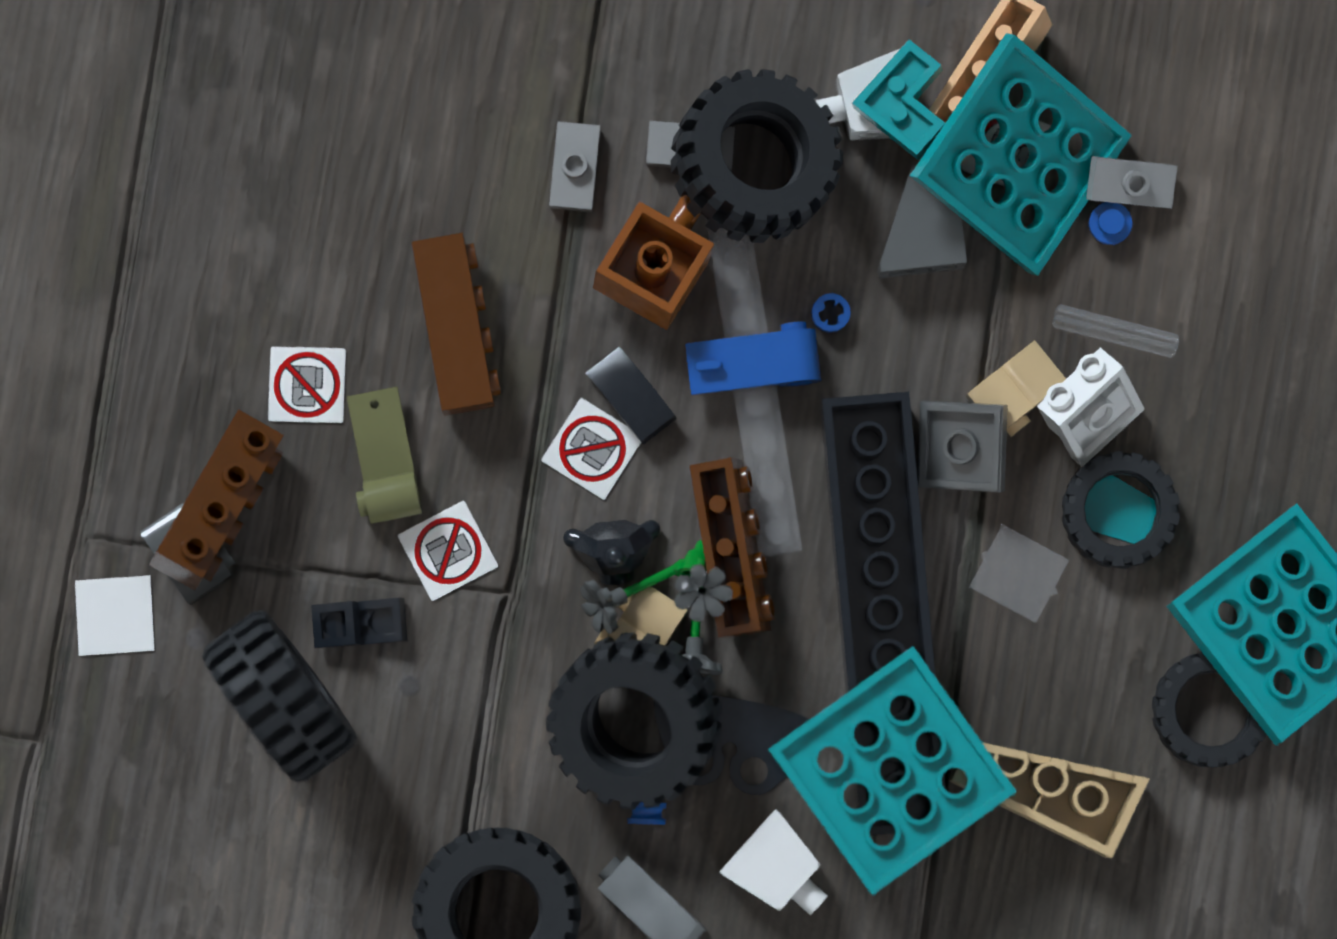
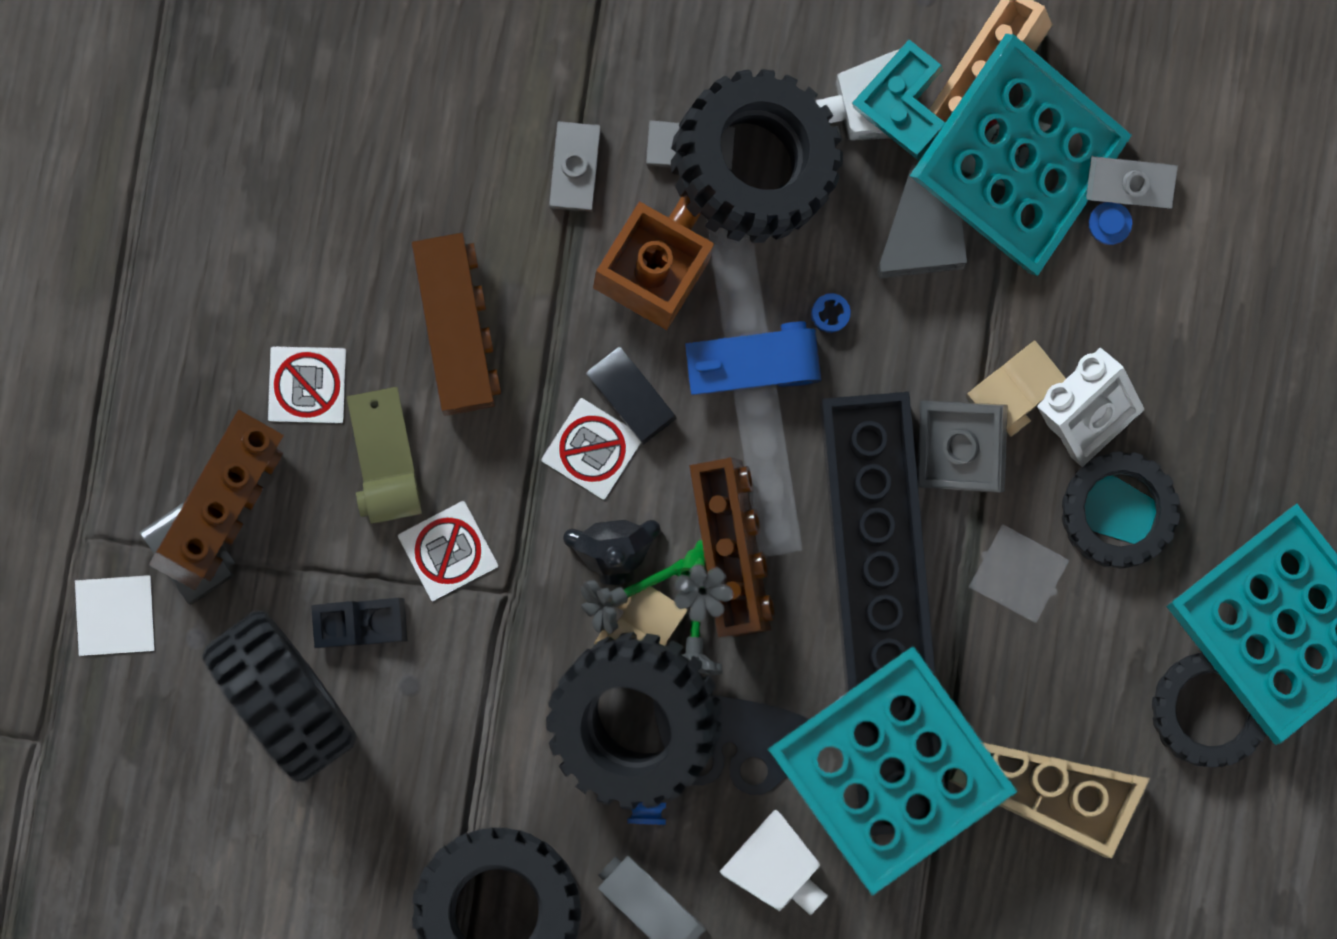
(1115, 330): clear axle -> none

